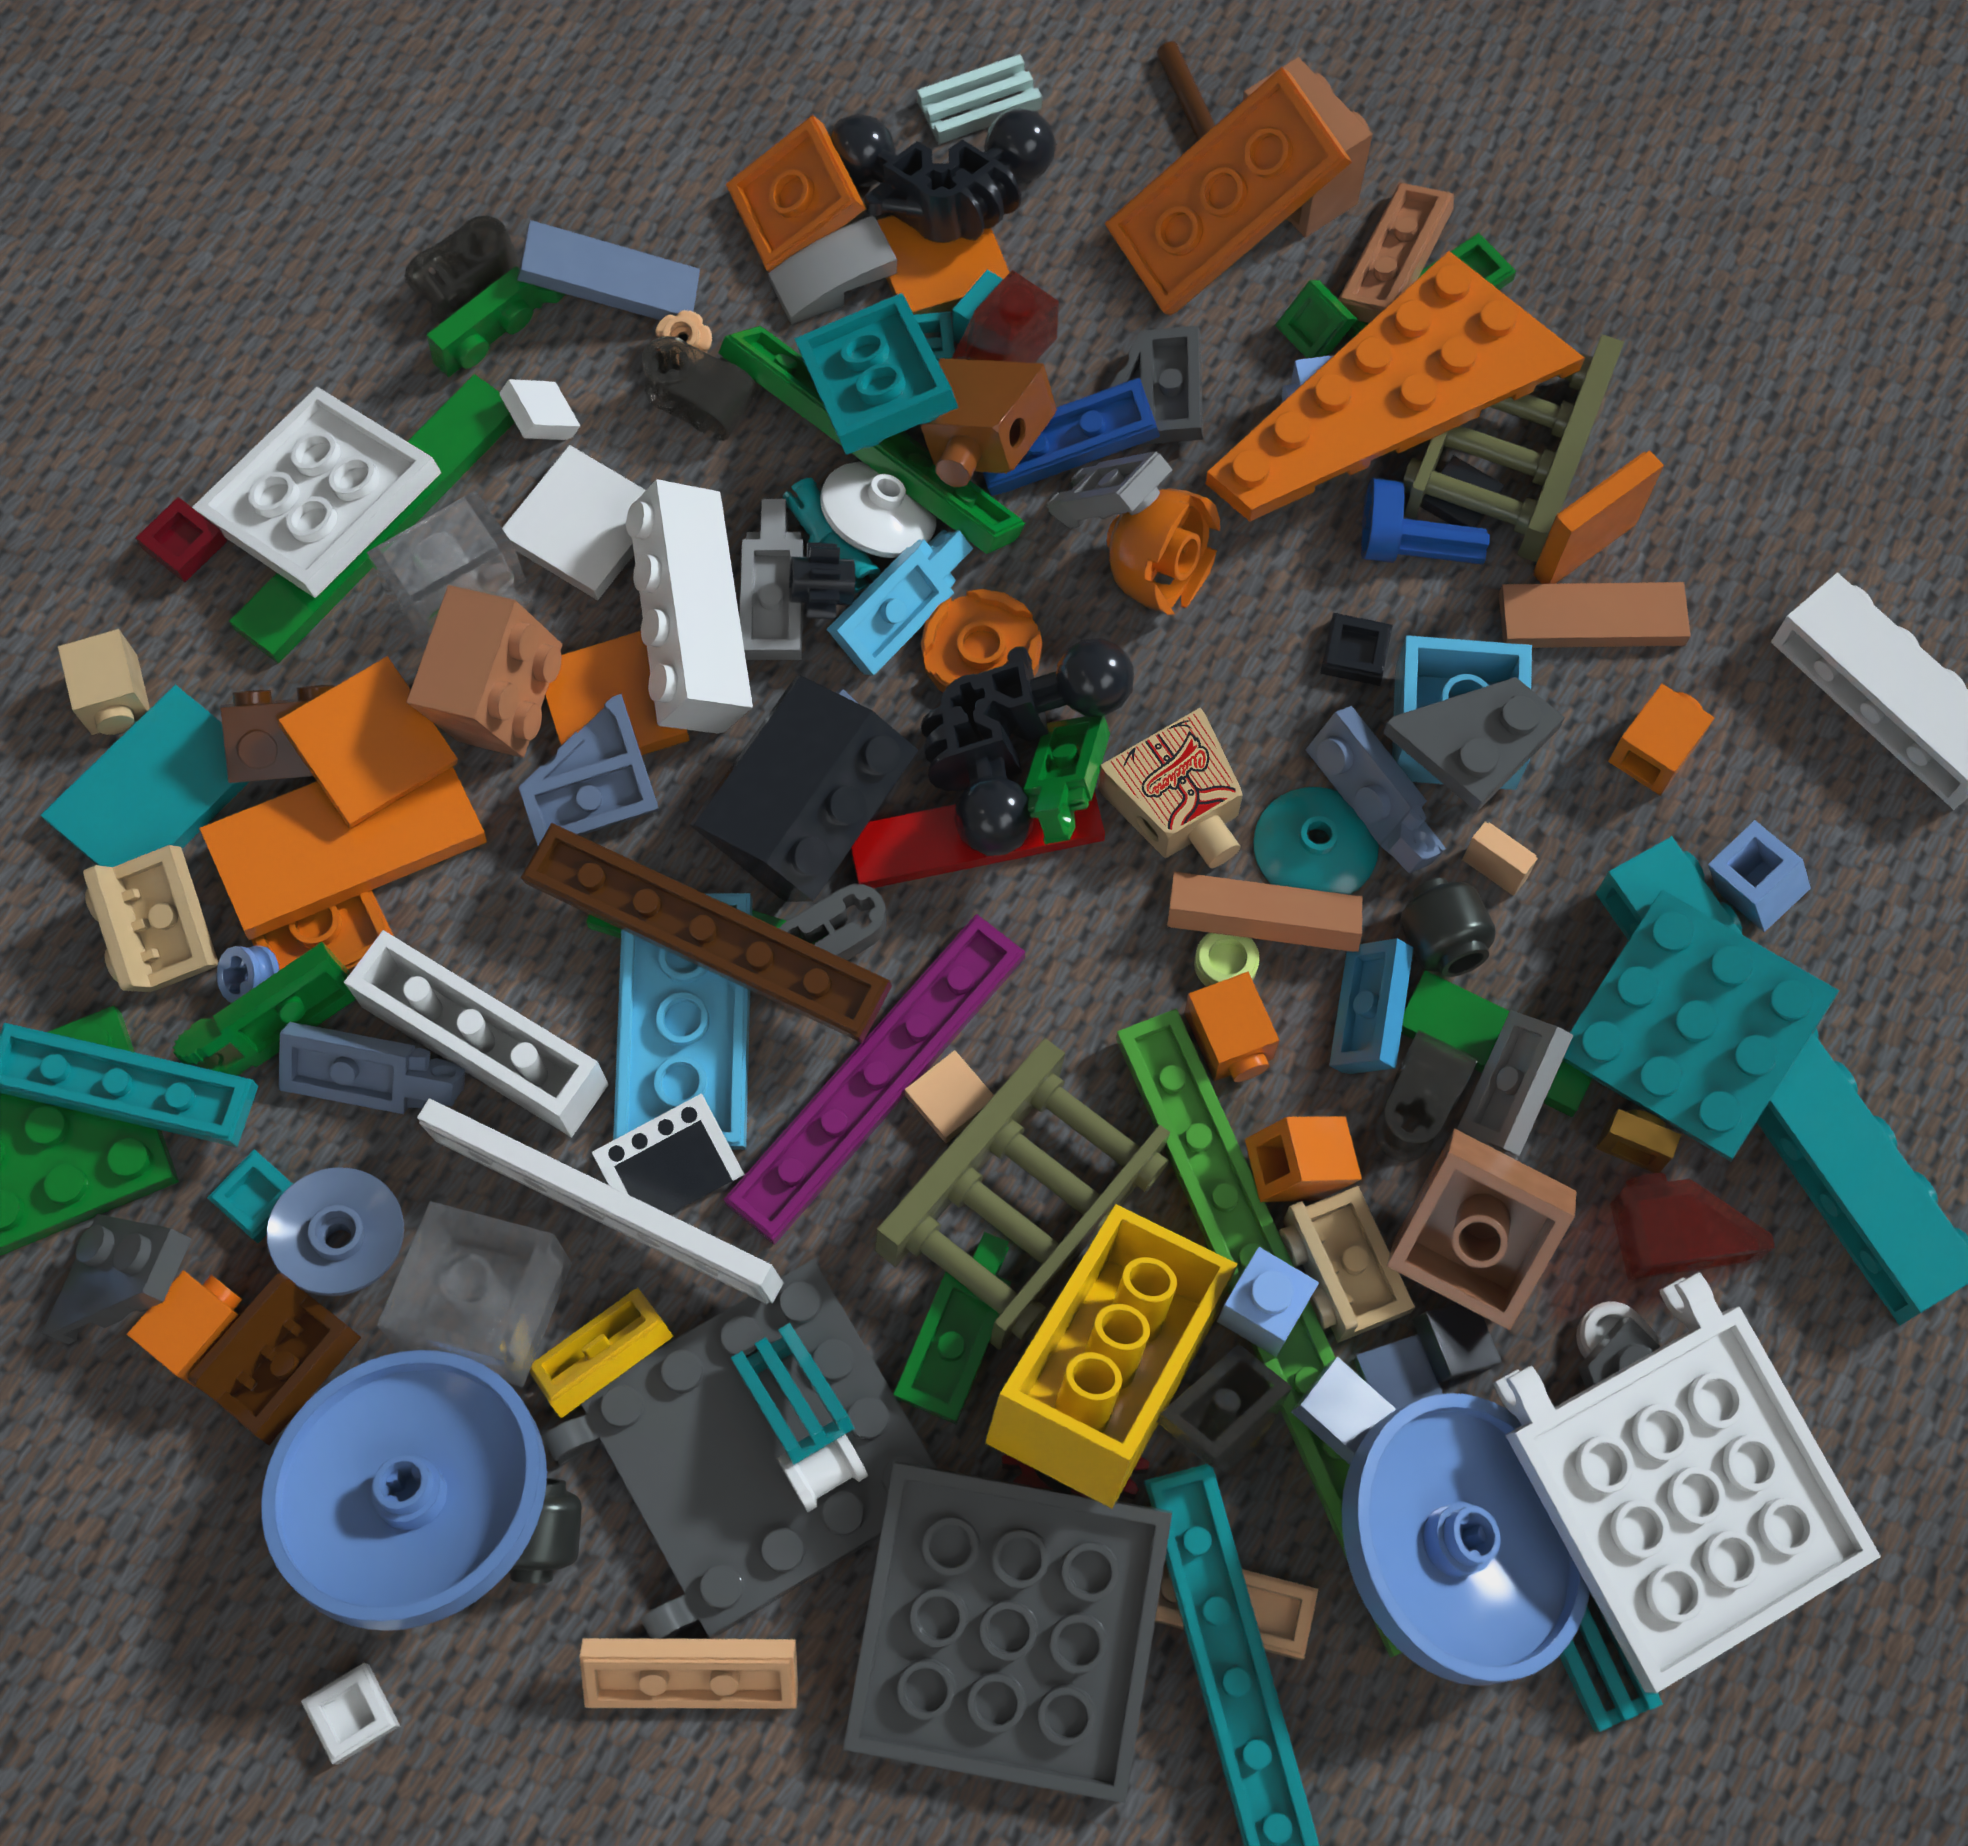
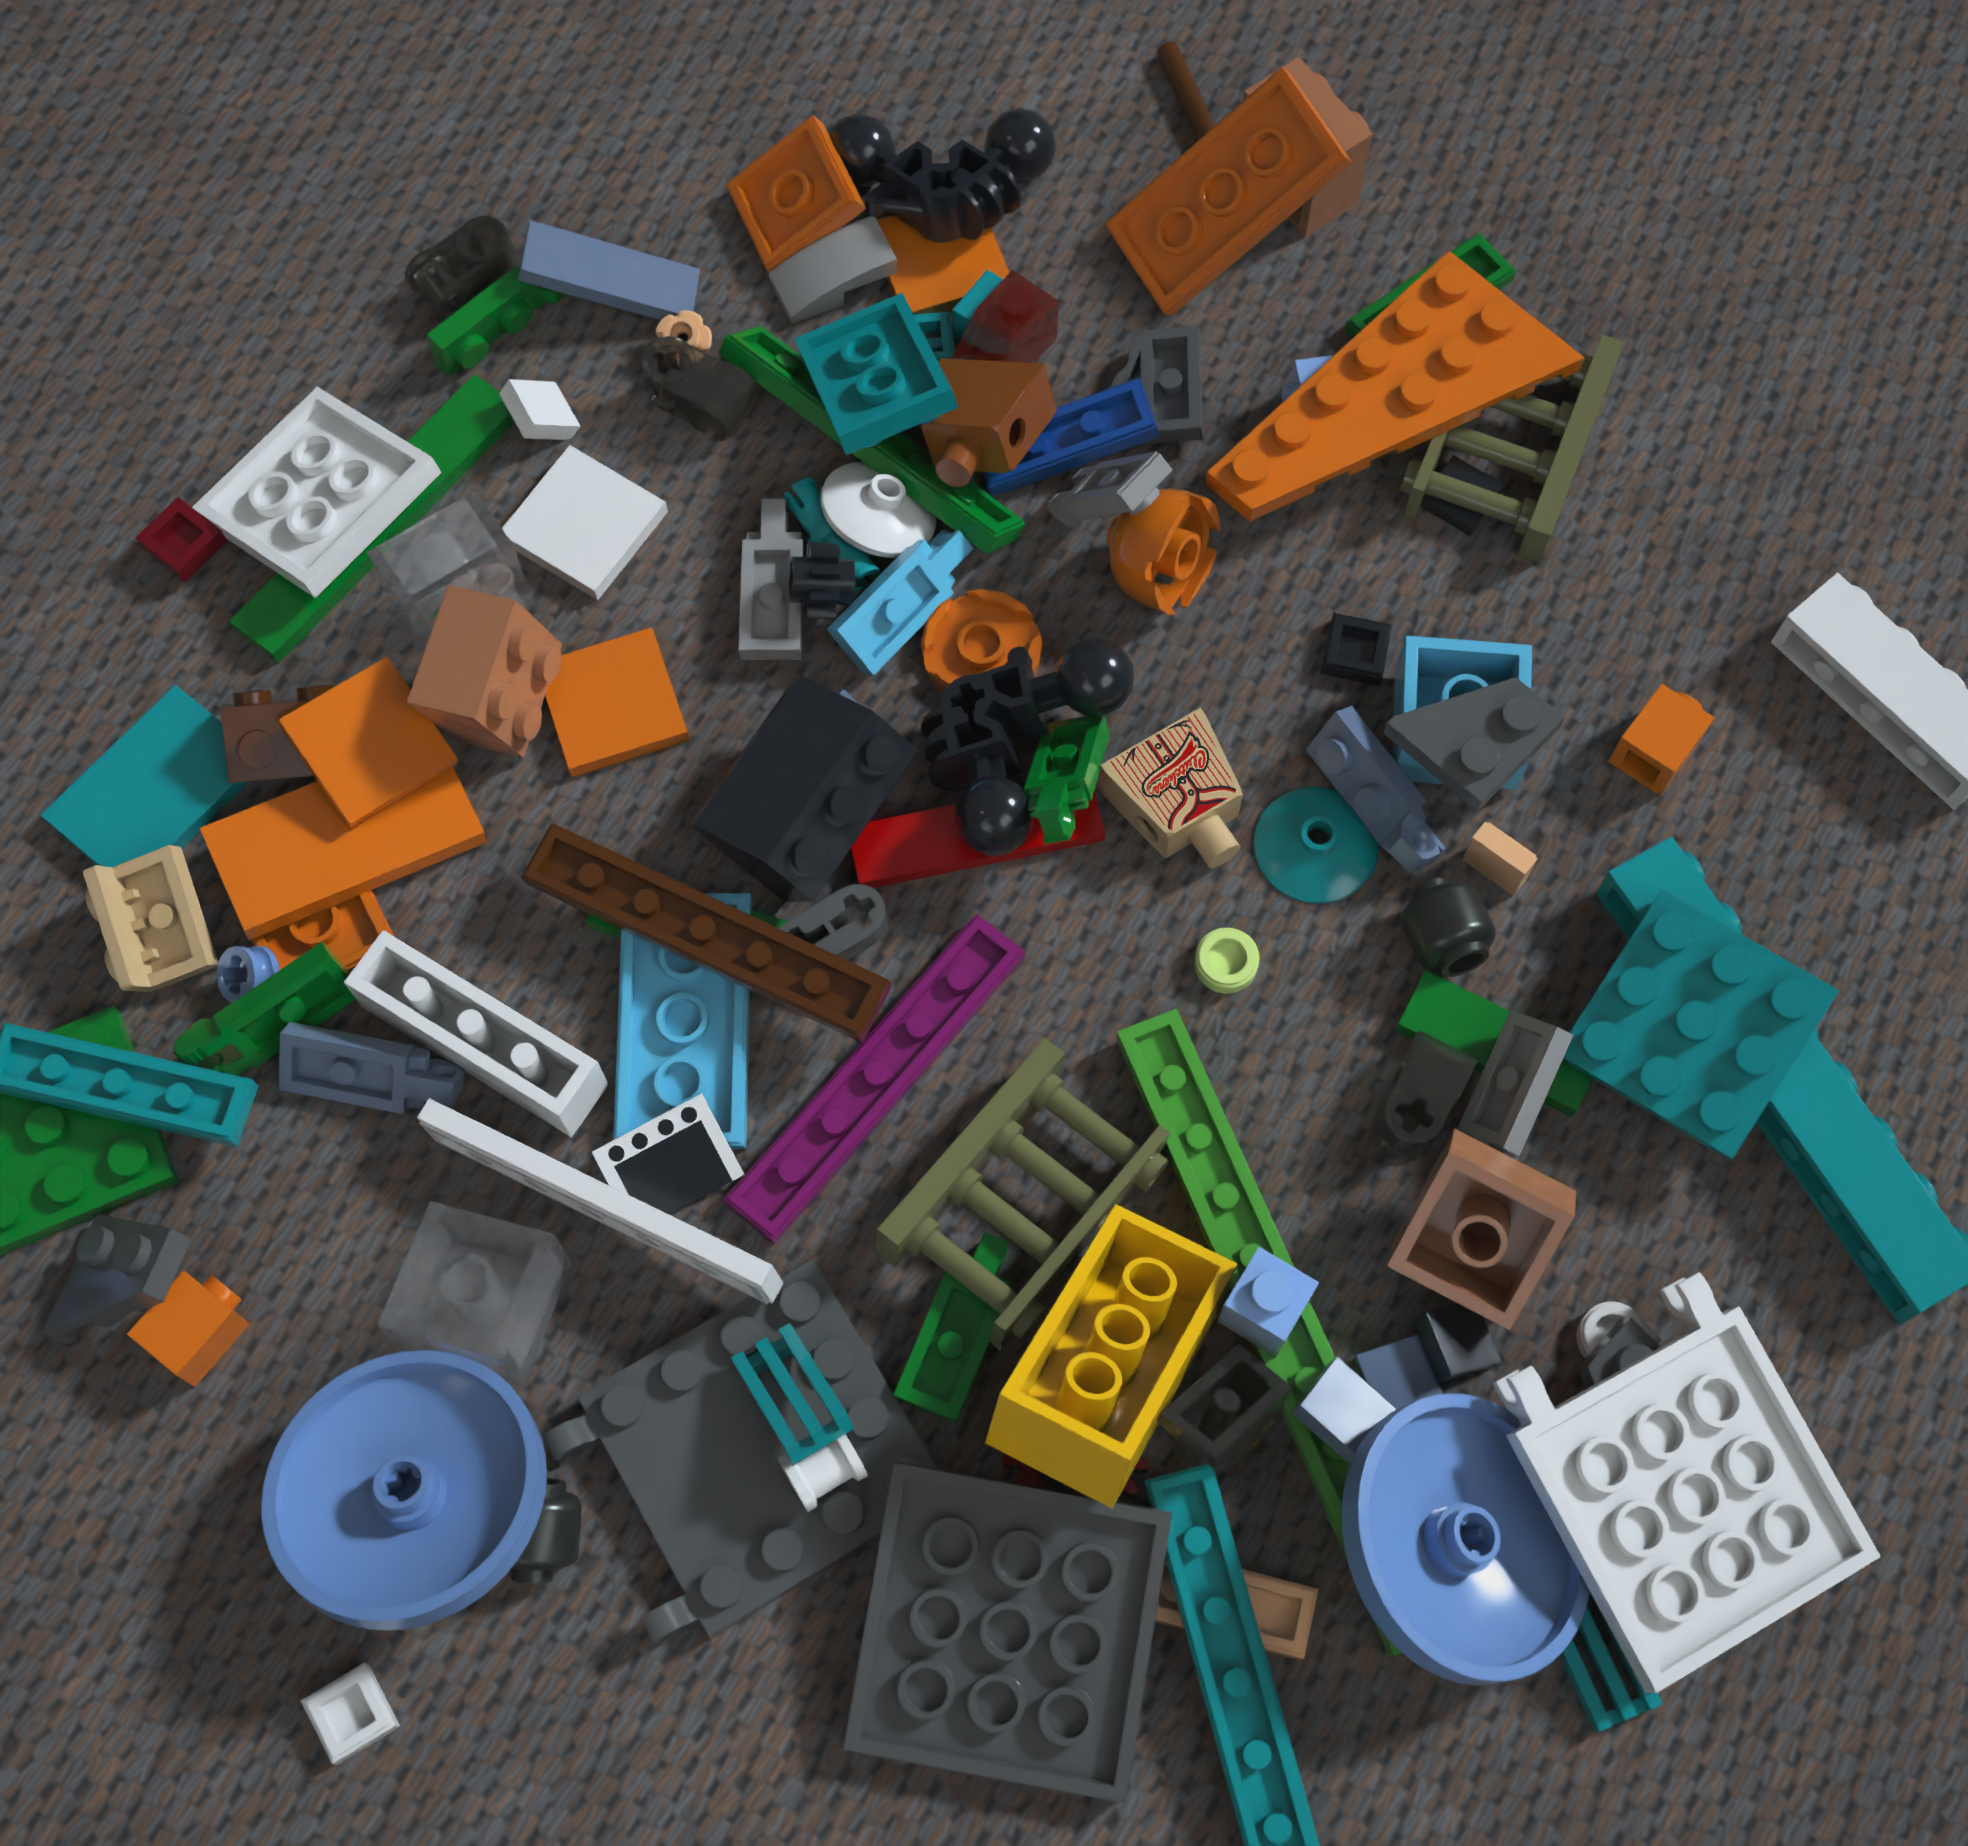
(104, 682): tan brick -> none
(250, 1194): teal tile -> none
(273, 1358): reddish brown bracket -> none
(328, 1203): sand blue dish -> none
(592, 778): sand blue wing -> none
(599, 1352): yellow tile -> none
(688, 608): white brick -> none
(689, 1673): light nougat tile -> none
(949, 1096): light nougat tile -> none
(975, 91): light aqua tile -> none
(1232, 1028): orange brick -> none
(1265, 912): nougat tile -> none
(1302, 1159): orange brick -> none
(1315, 321): green tile -> none
(1349, 1260): tan bracket -> none
(1371, 1007): dark azure plate -> none
(1388, 534): blue piece -> none
(1396, 249): nougat tile -> none
(1595, 614): nougat tile -> none
(1597, 518): orange tile -> none
(1639, 1139): pearl gold plate -> none
(1681, 1229): clear red slope -> none
(1759, 875): light blue brick -> none

